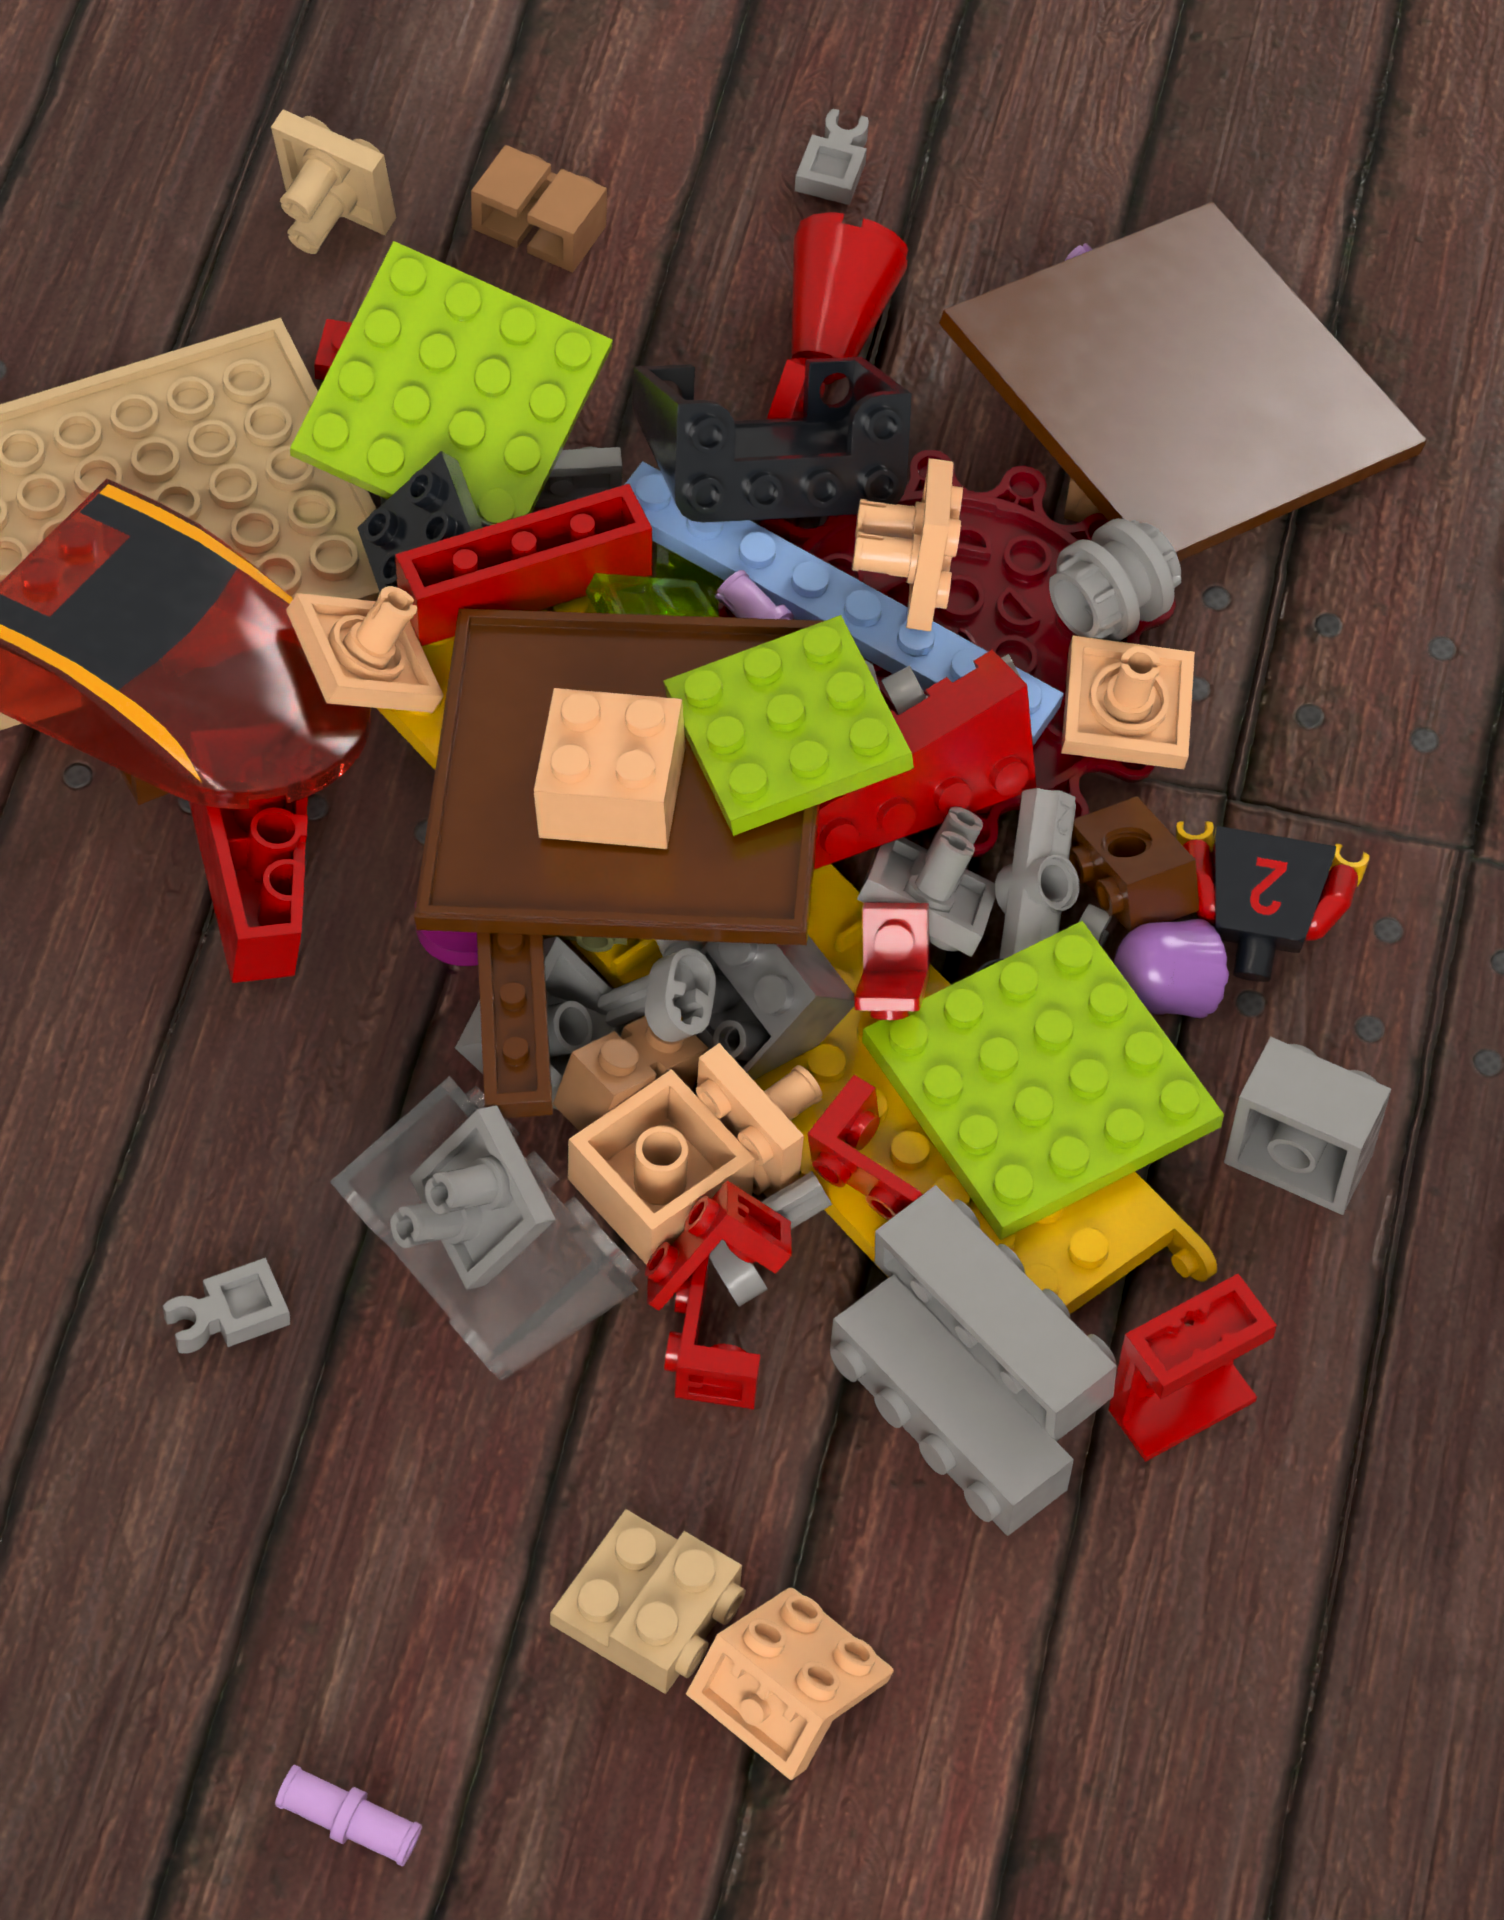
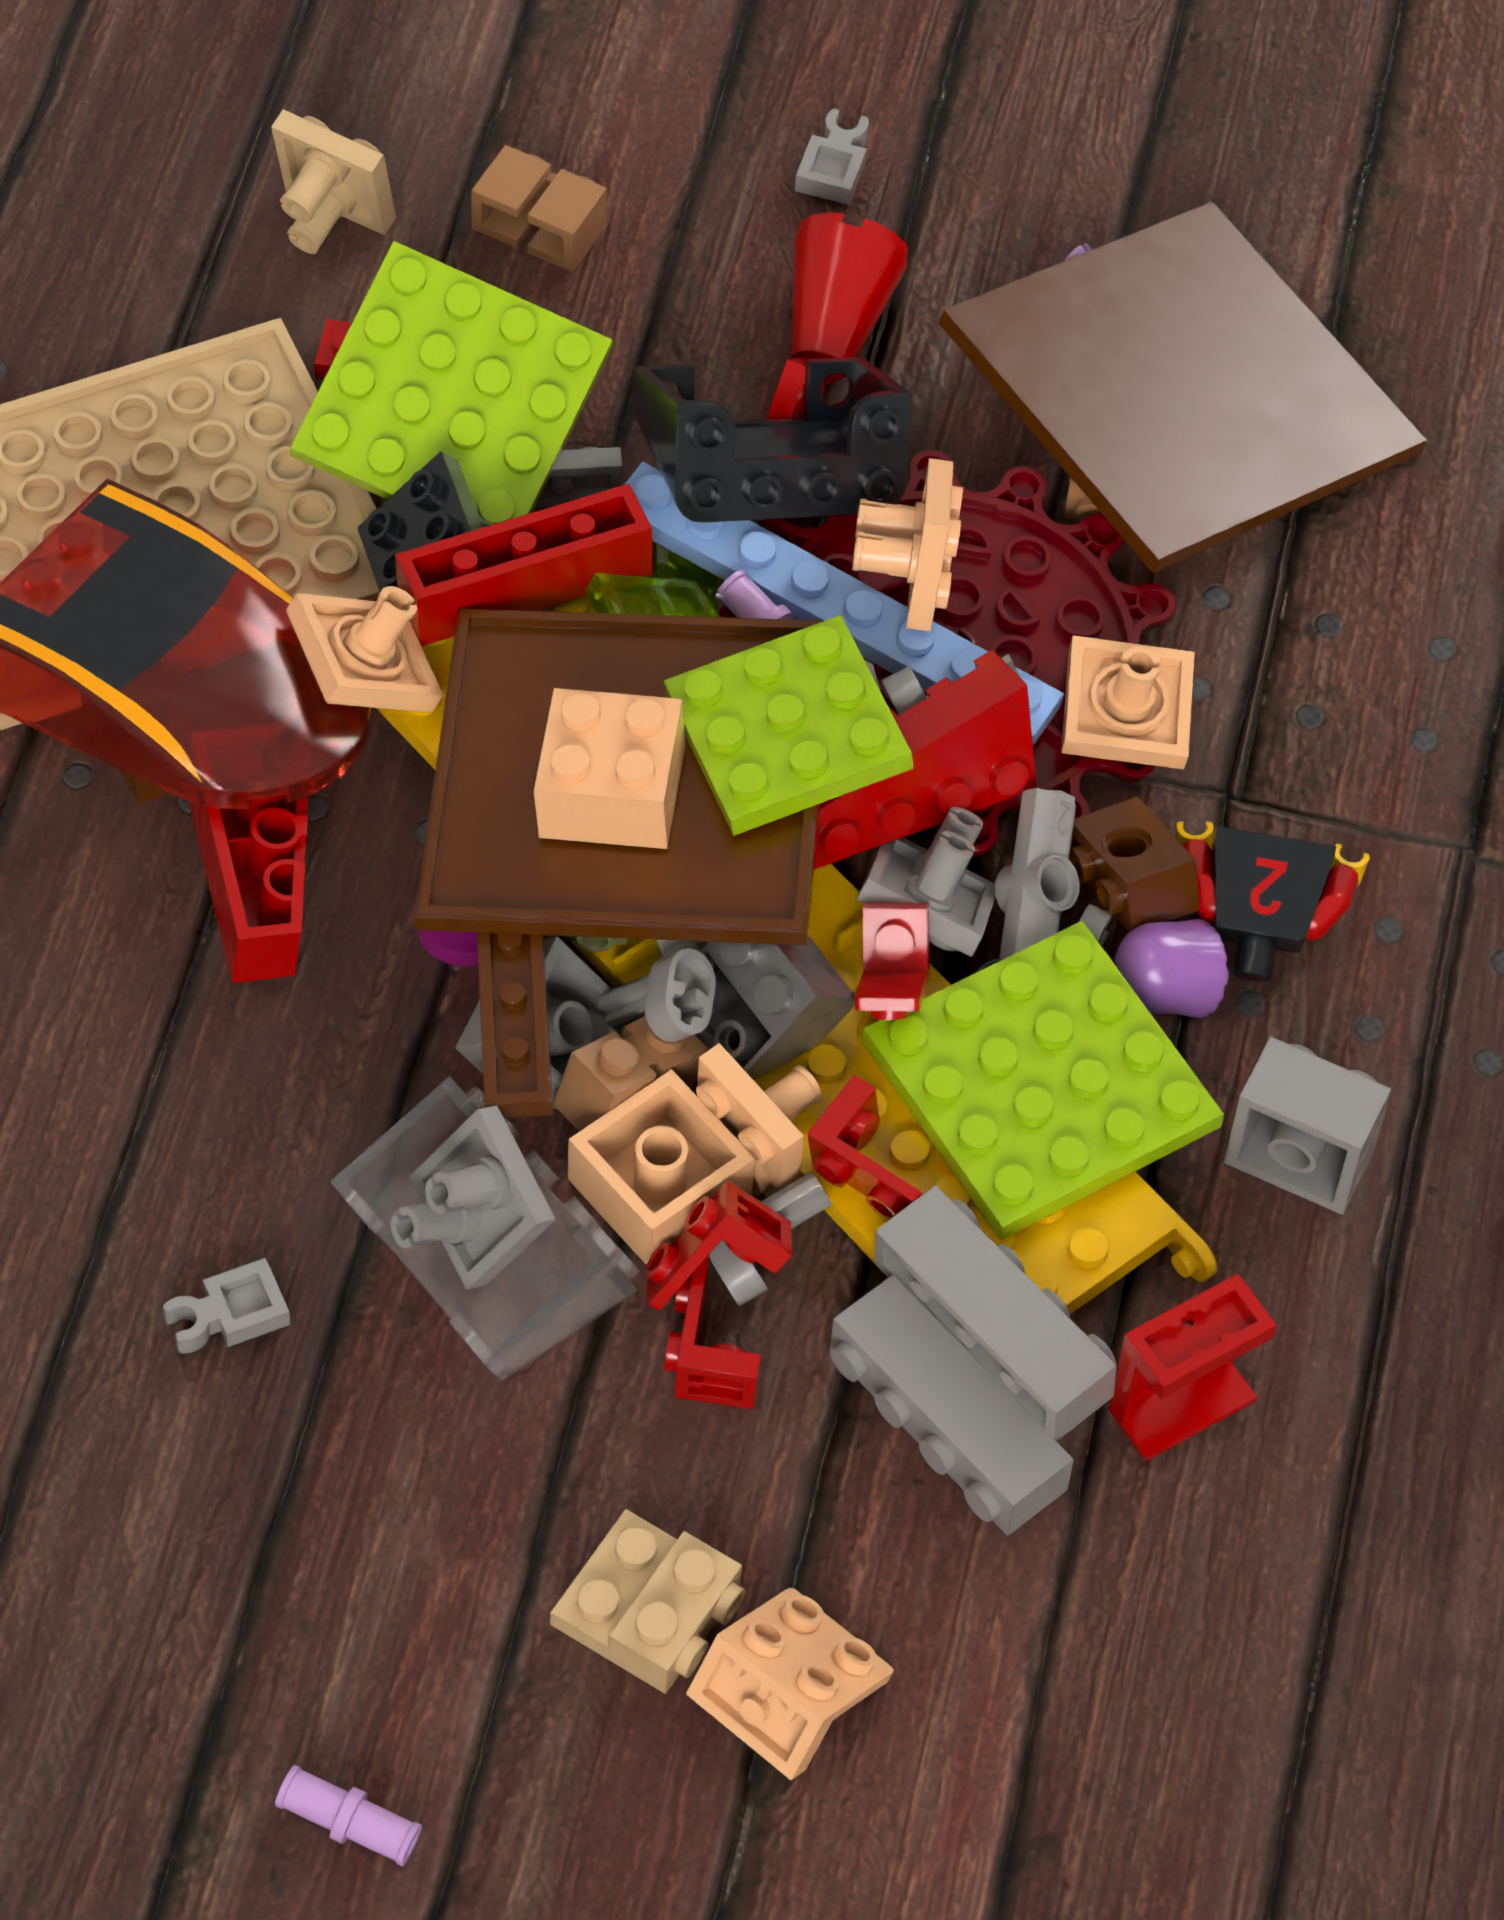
(1115, 580): light grey piece -> none

